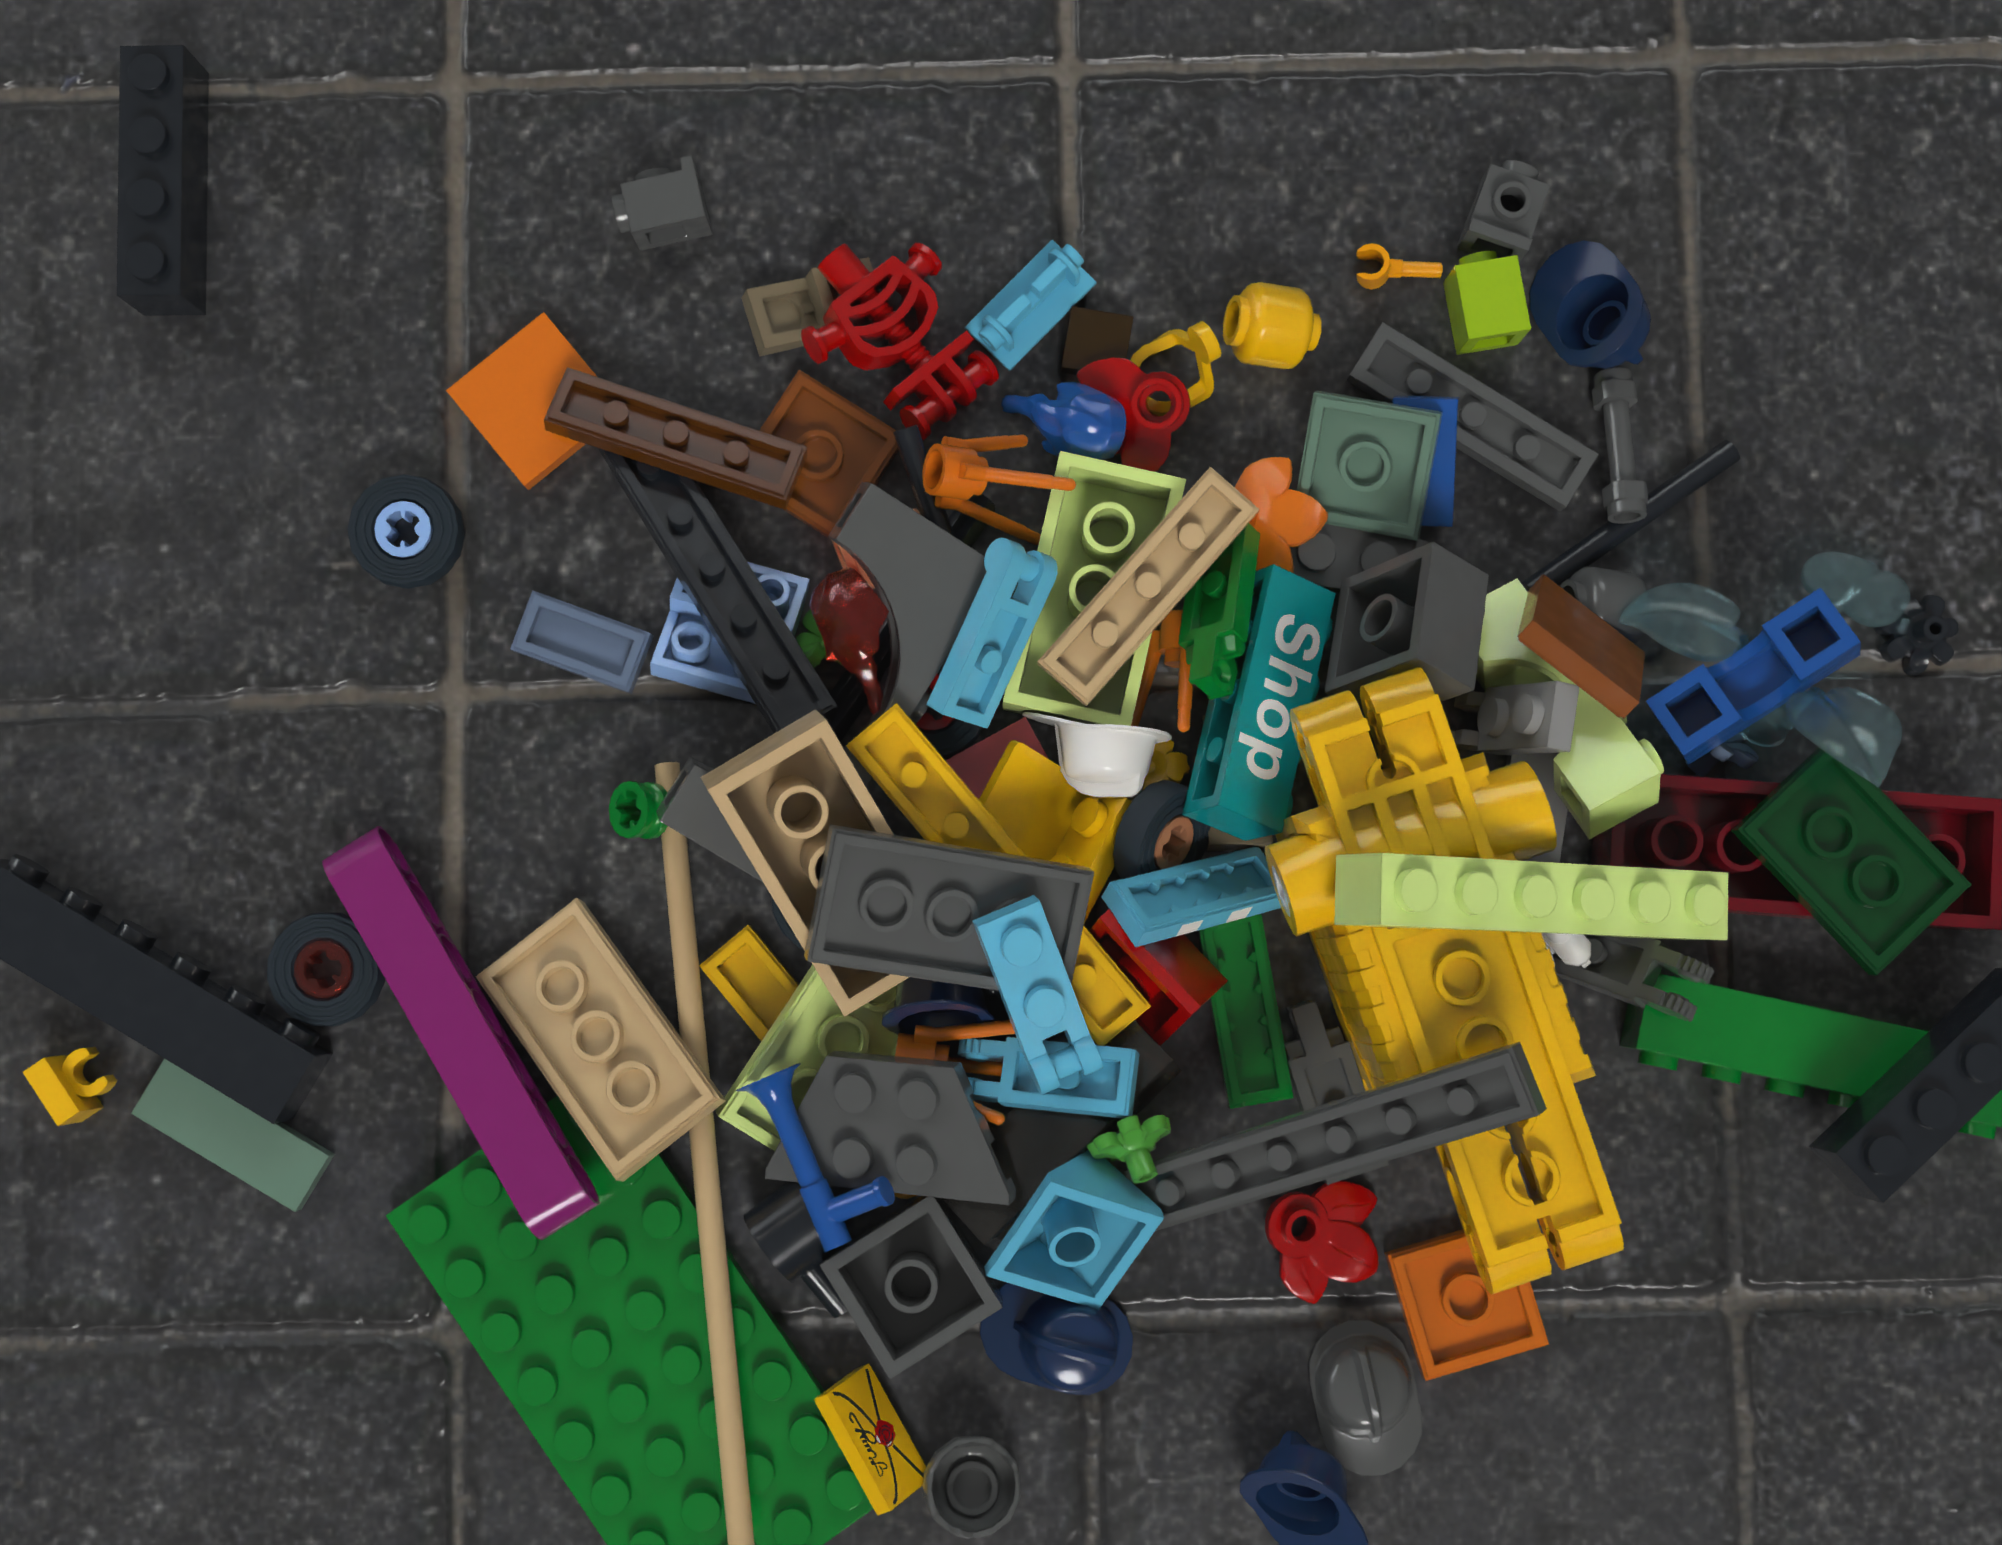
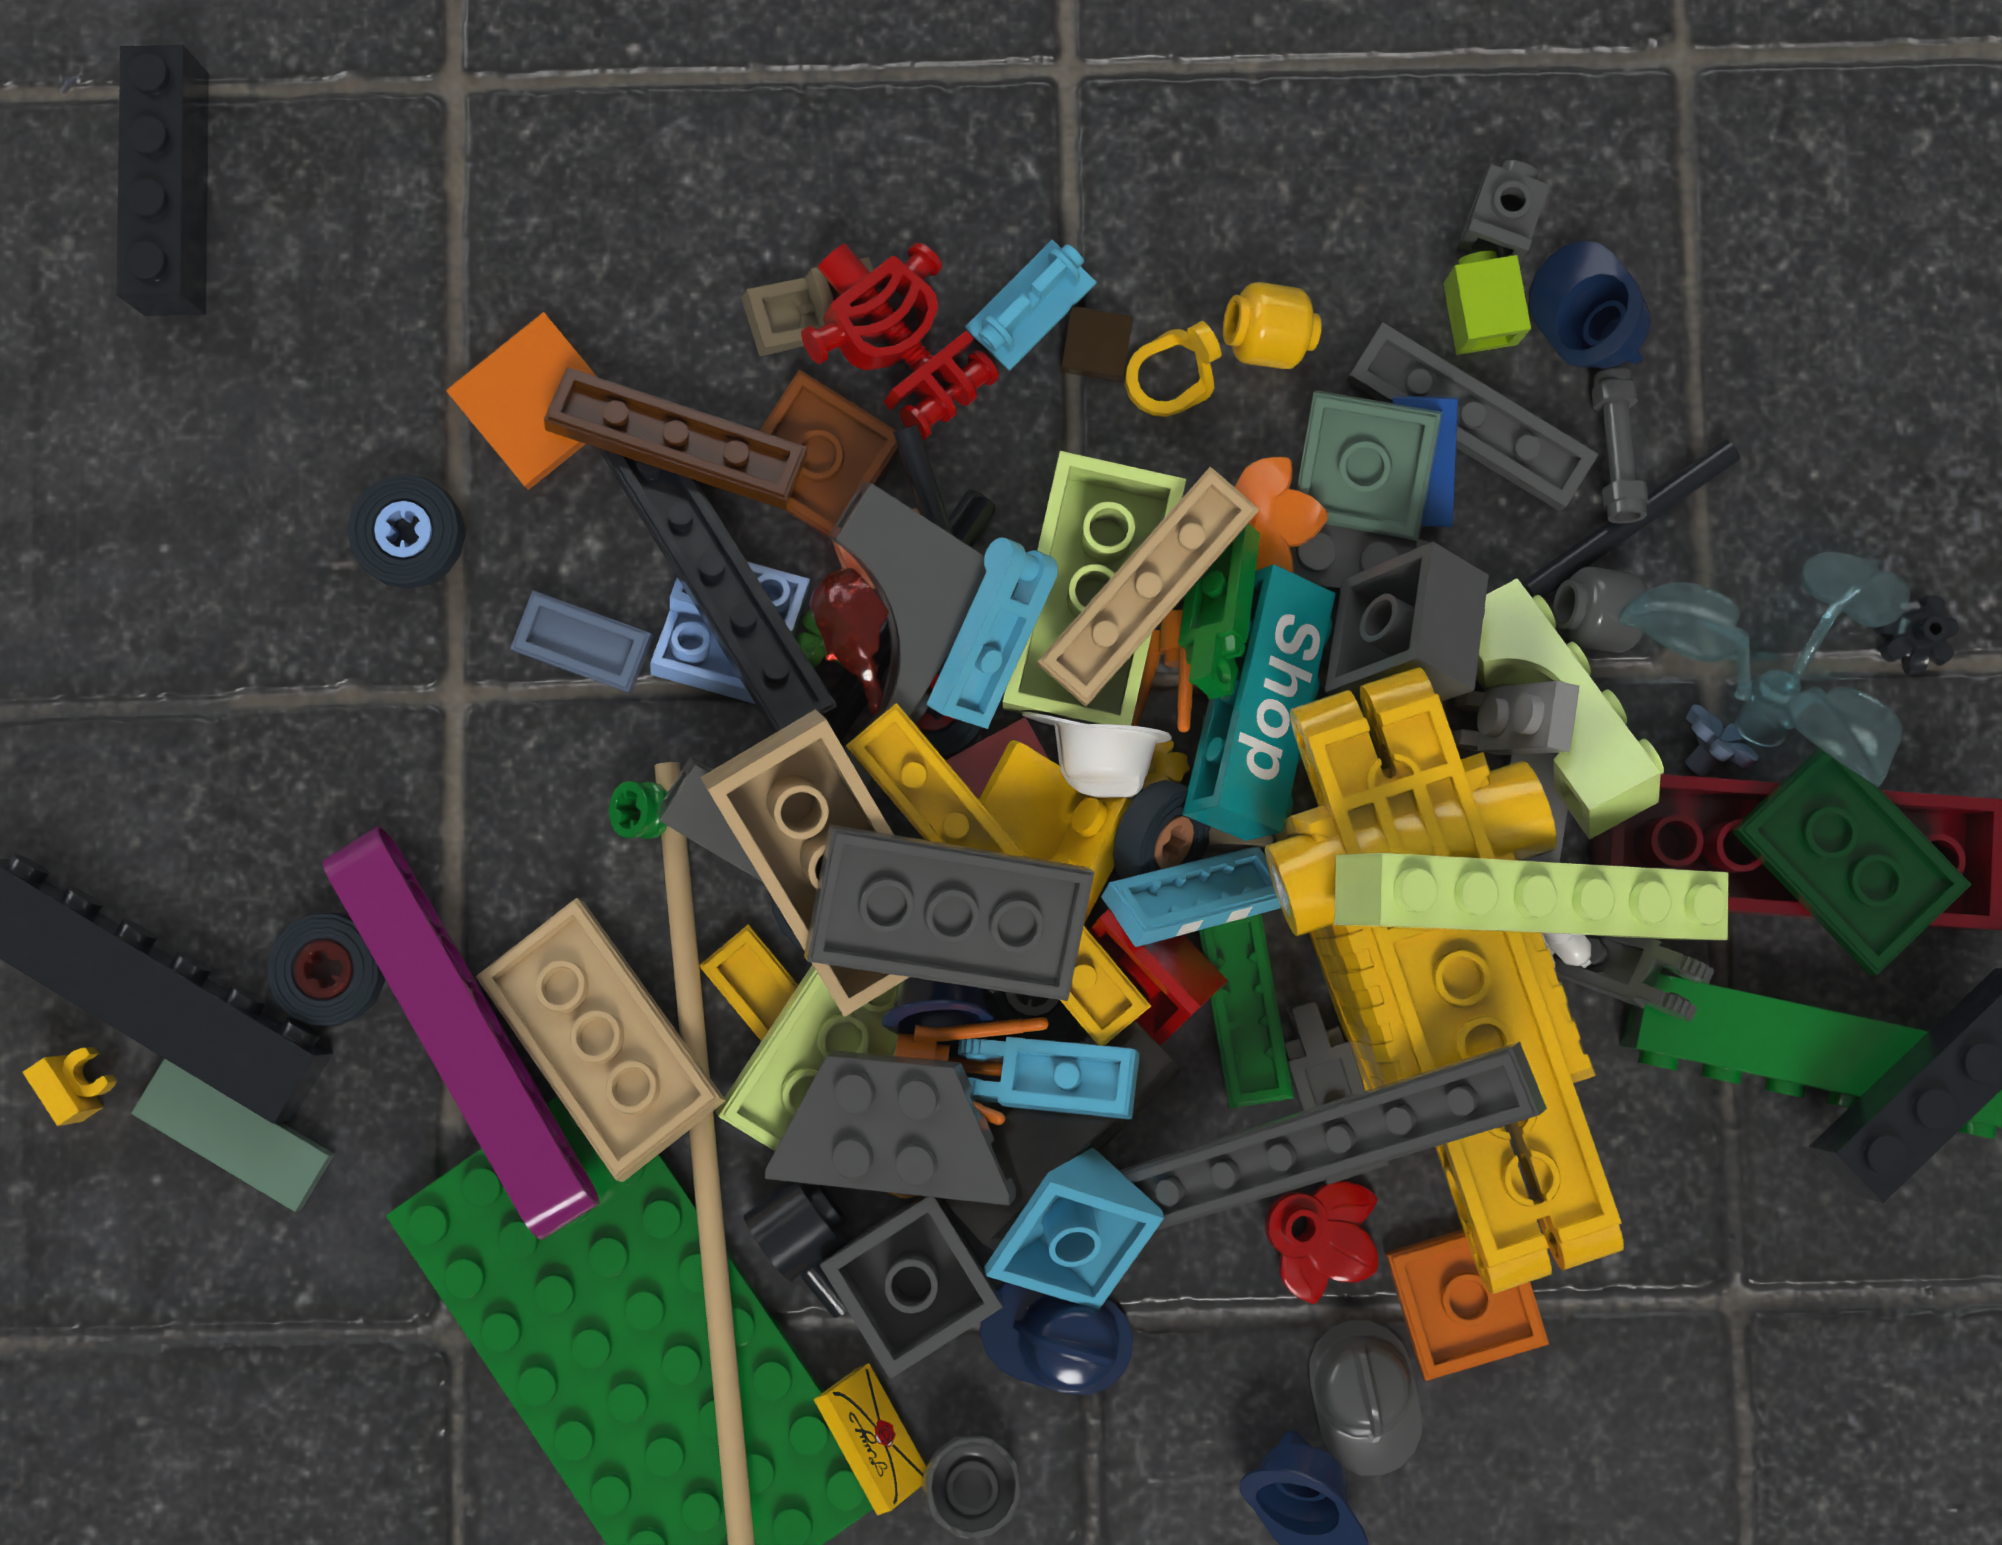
(663, 206): dark grey brick -> none
(825, 1210): blue piece -> none
(957, 473): orange plant -> none
(1036, 991): medium azure plate -> none
(1077, 422): blue piece -> none
(1133, 1145): bright green plant -> none
(1146, 435): red plate -> none
(1393, 267): light orange hand -> none
(1582, 647): dark orange tile -> none
(1733, 694): blue arch -> none

